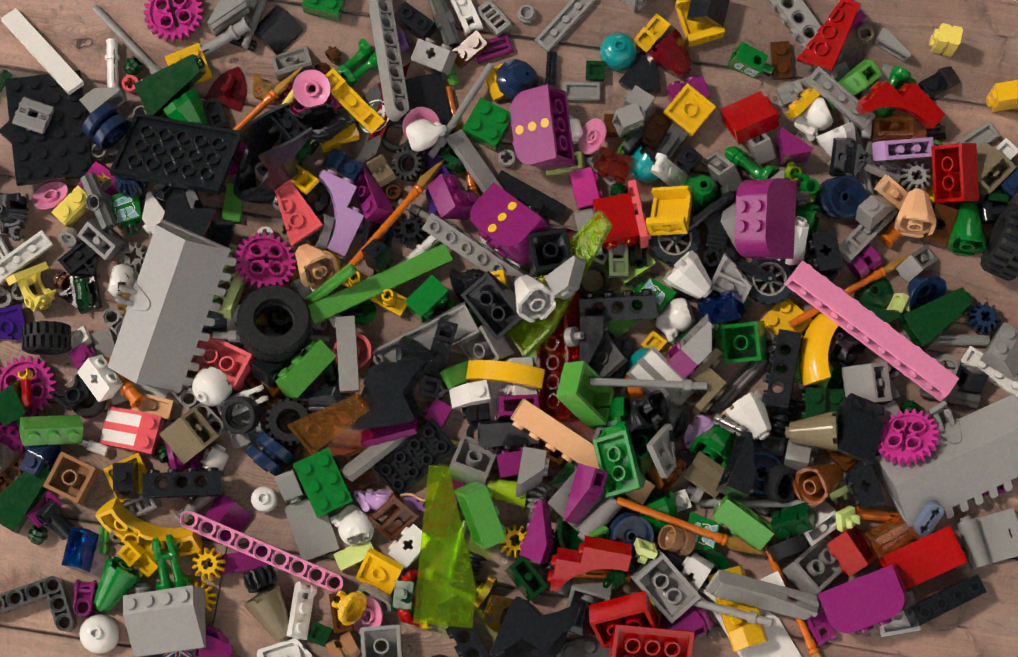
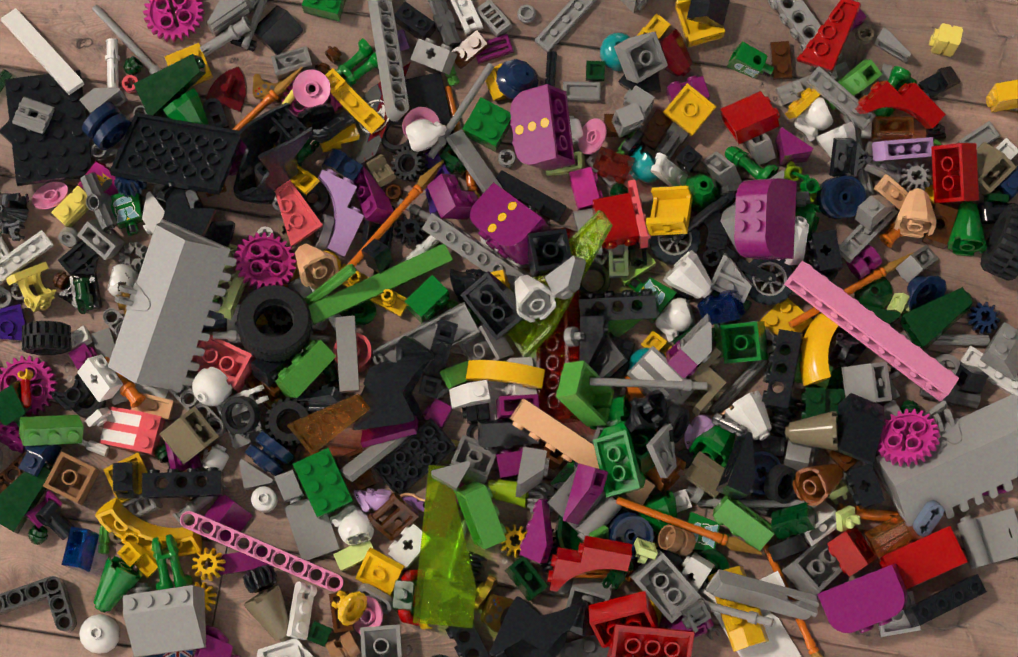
(85, 596): magenta piece -> none
(99, 417): none -> white plate
(232, 206): bright green tile -> none
(253, 477): none -> light grey slope
(451, 475): none -> light grey slope
(640, 56): none -> light grey slope
(695, 615): none -> dark grey bracket
(817, 623): magenta plate -> none

